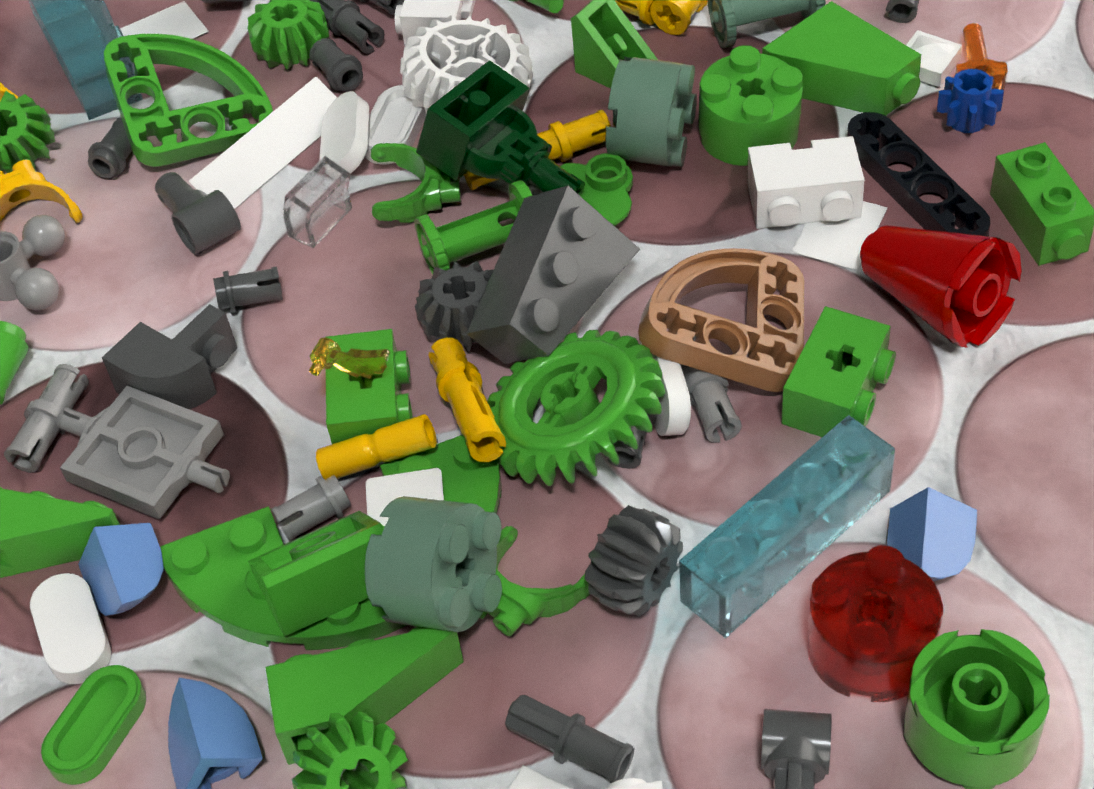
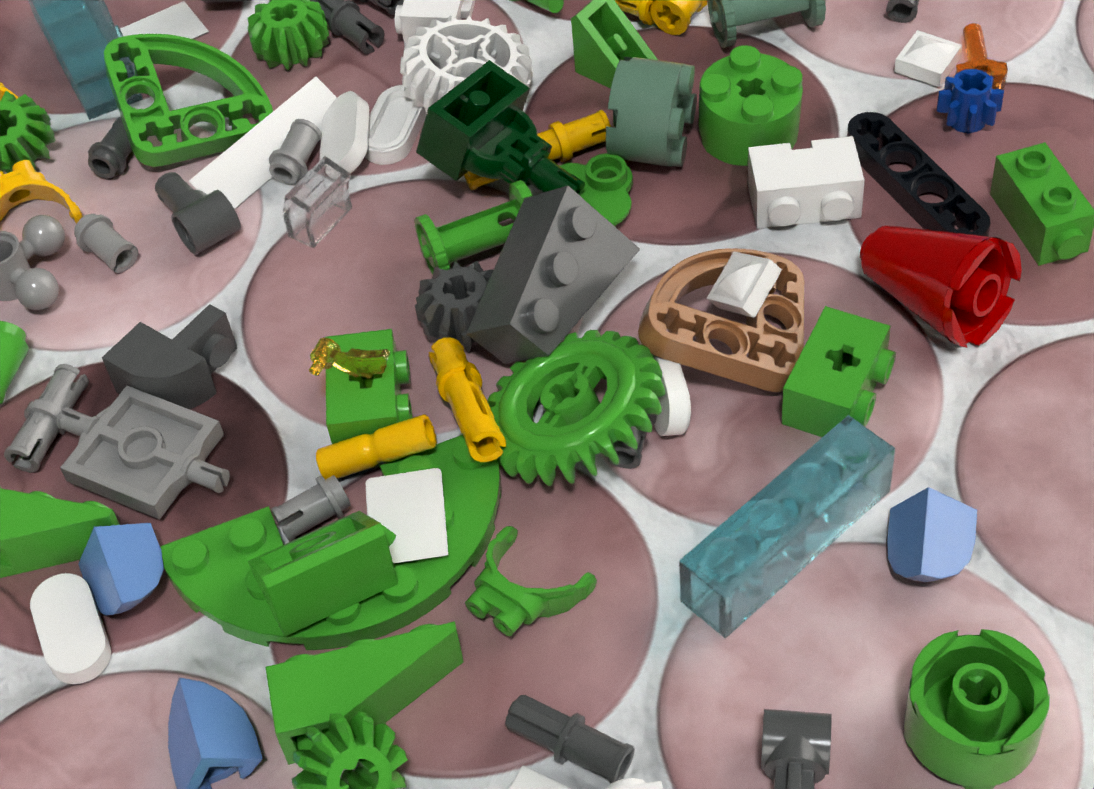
(93, 725): bright green tile -> none
(96, 235): none -> light grey pin
(247, 288): dark grey pin -> none
(290, 161): none -> light grey pin
(341, 69): dark grey pin -> none
(429, 195): bright green helmet -> none
(434, 563): sand green brick -> none
(634, 560): dark grey gear -> none
(712, 403): light grey pin -> none
(744, 284): none -> white tile
(840, 240): white sticker -> none
(849, 62): bright green slope -> none
(871, 623): clear red brick -> none

